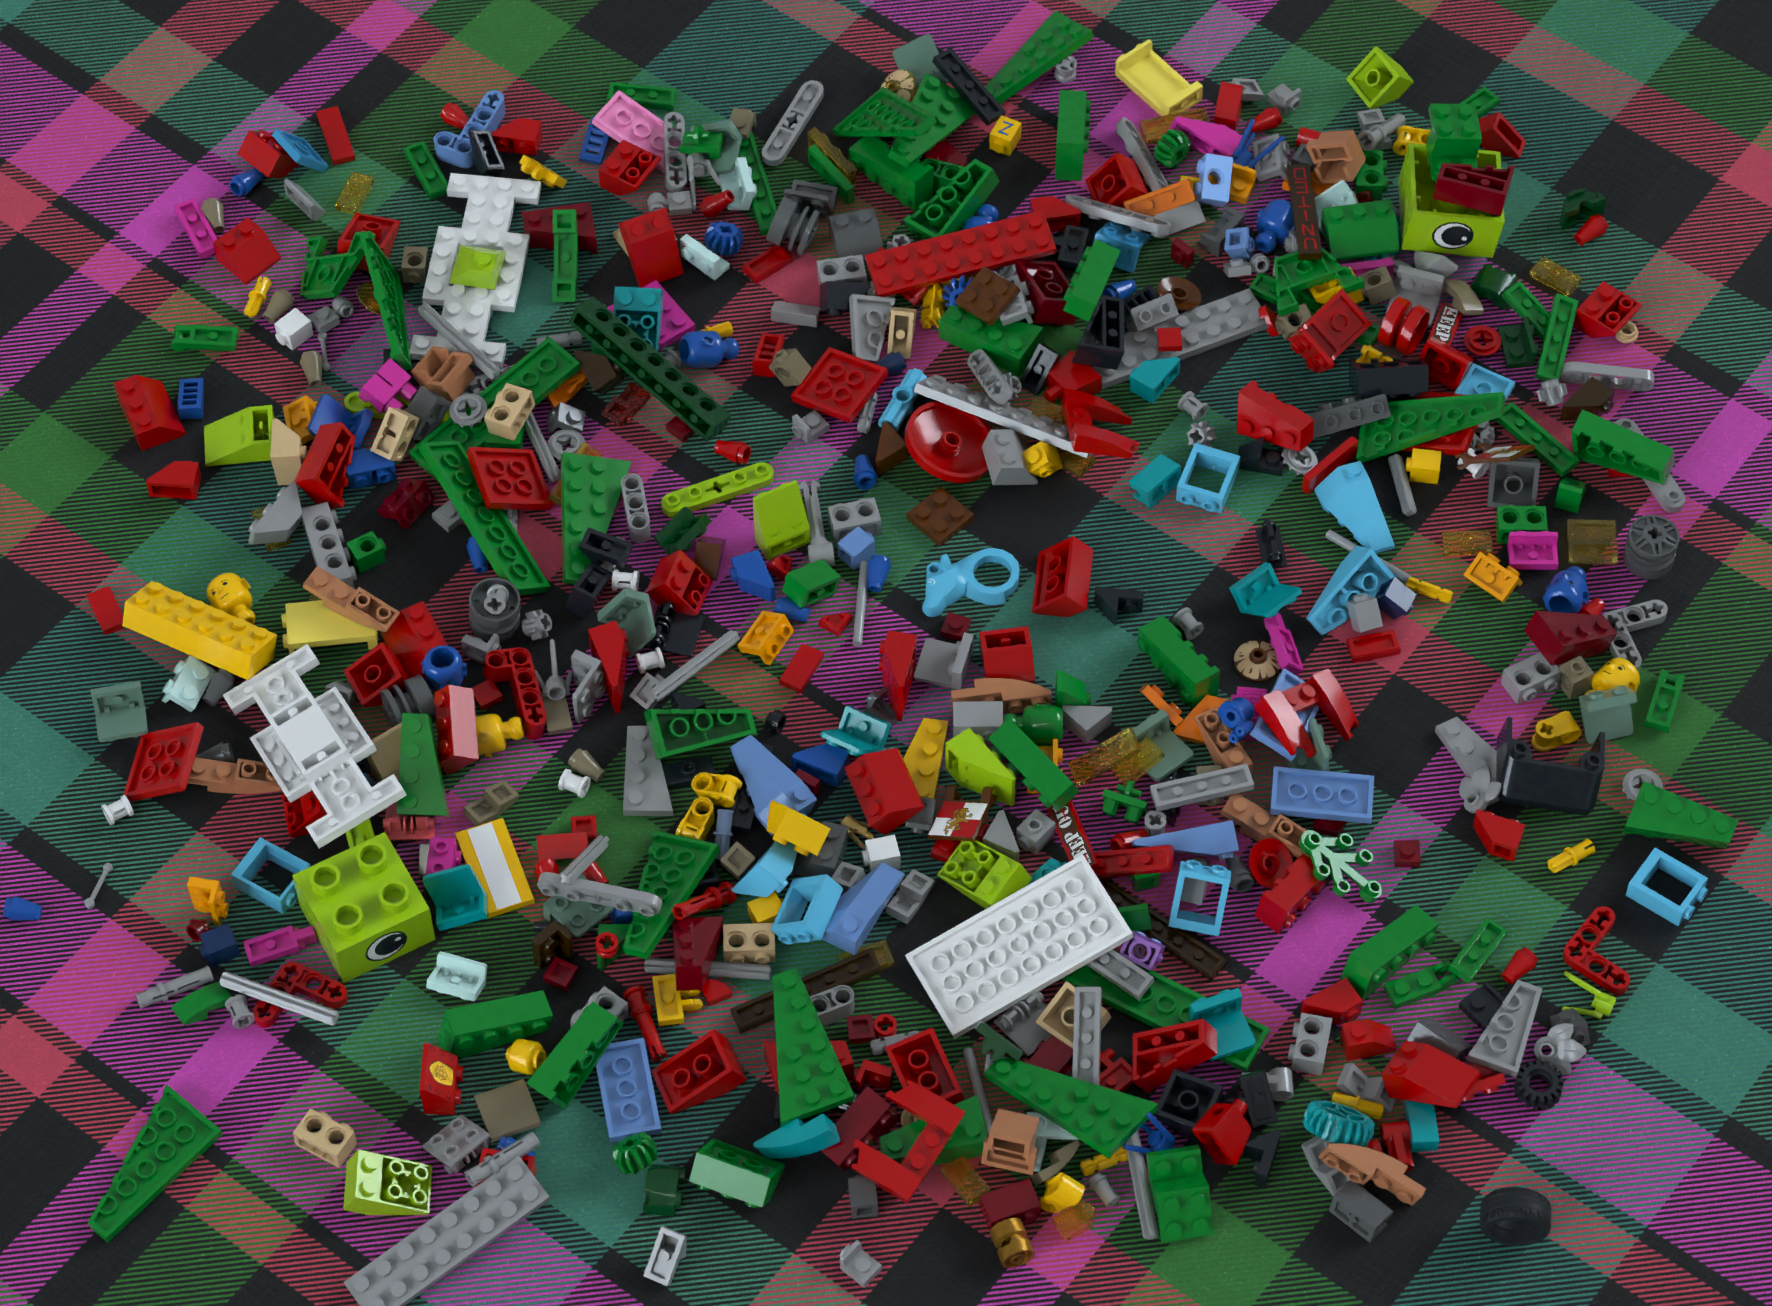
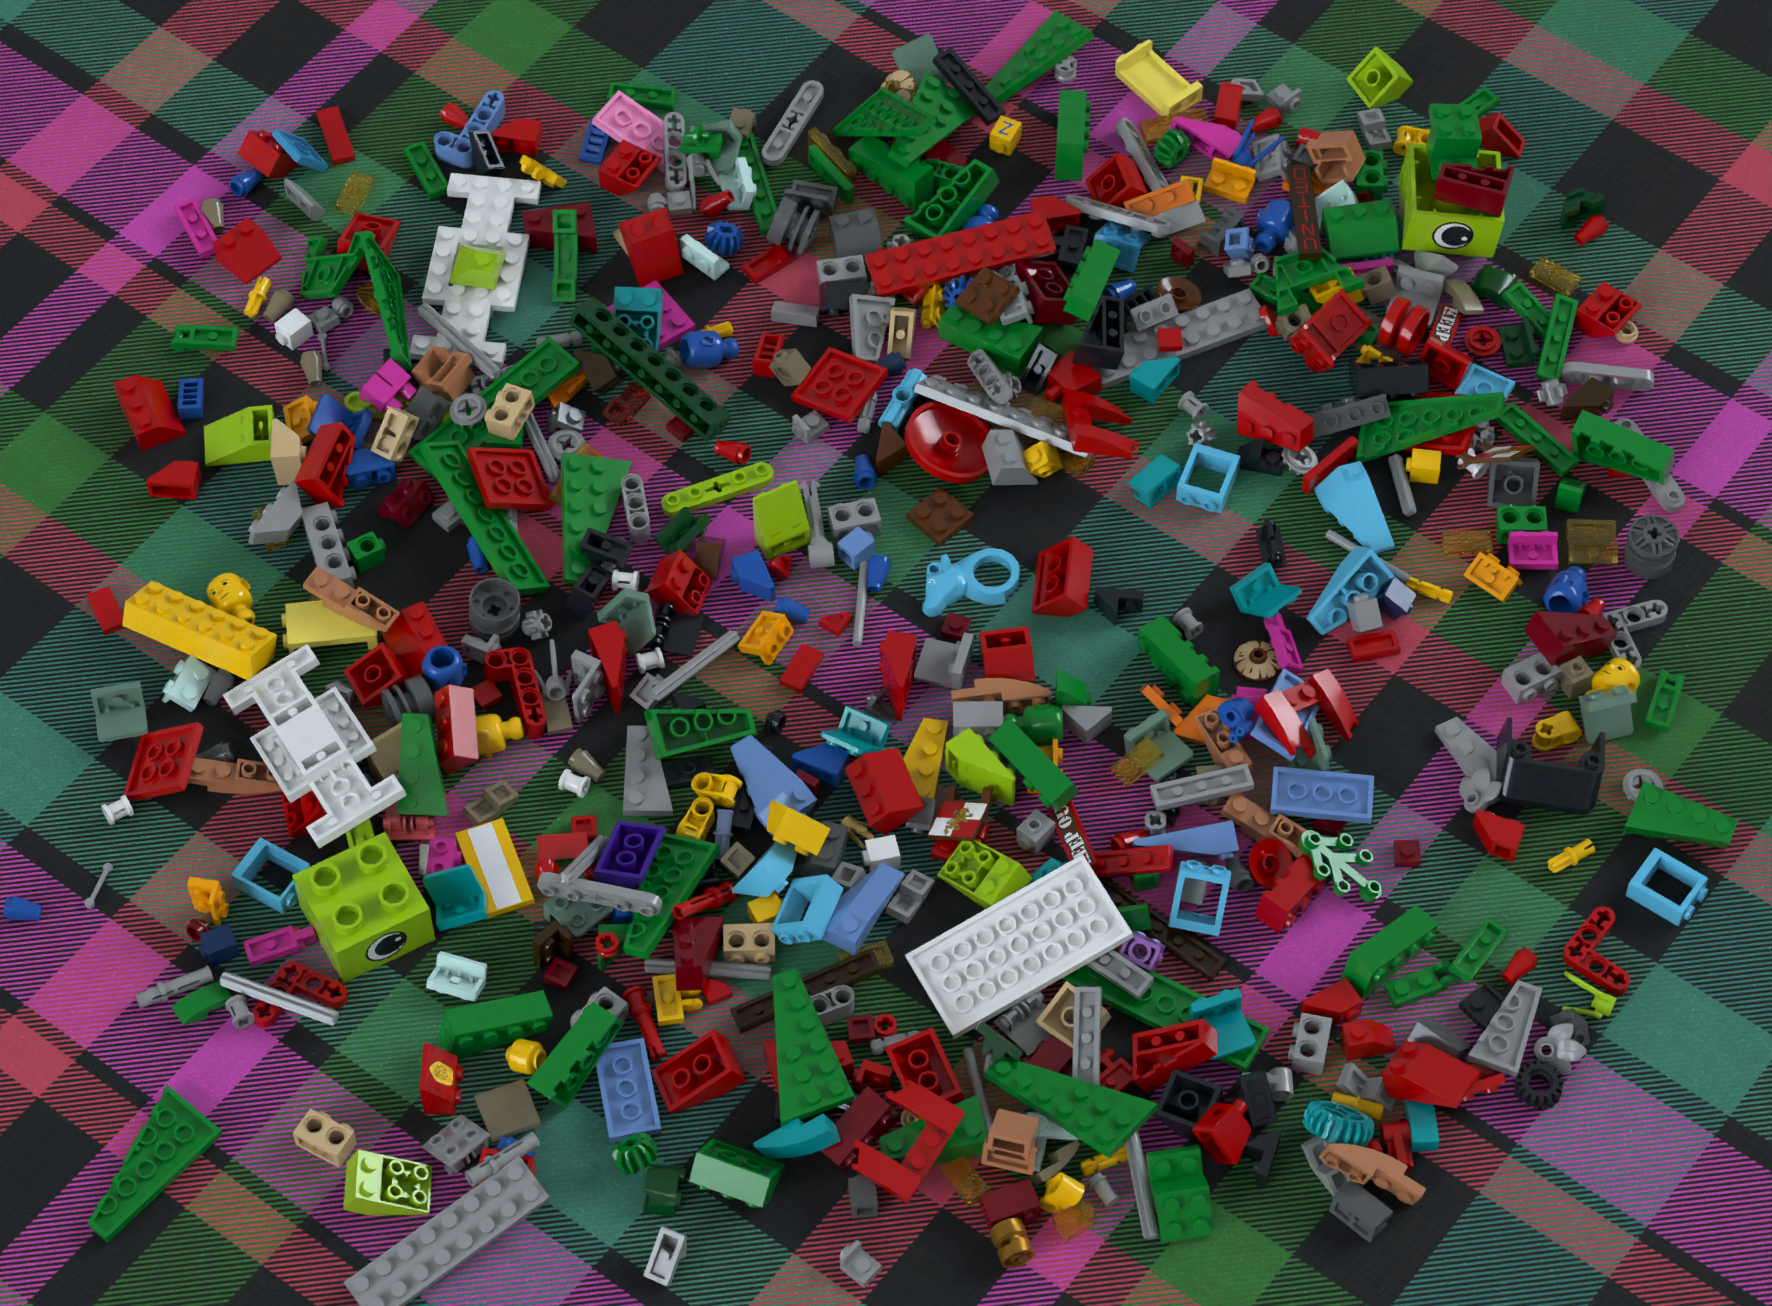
(415, 264): dark tan brick -> none
(494, 599): light grey bush -> none
(628, 854): none -> dark purple slope
(811, 583): green brick -> none
(1000, 837): light grey slope -> none
(1104, 756): clear yellow plate -> none
(1135, 807): green hips -> none
(1157, 1139): blue plant -> none
(1221, 169): light blue brick -> none
(1377, 134): light grey pin -> none
(1515, 1216): black tyre -> none

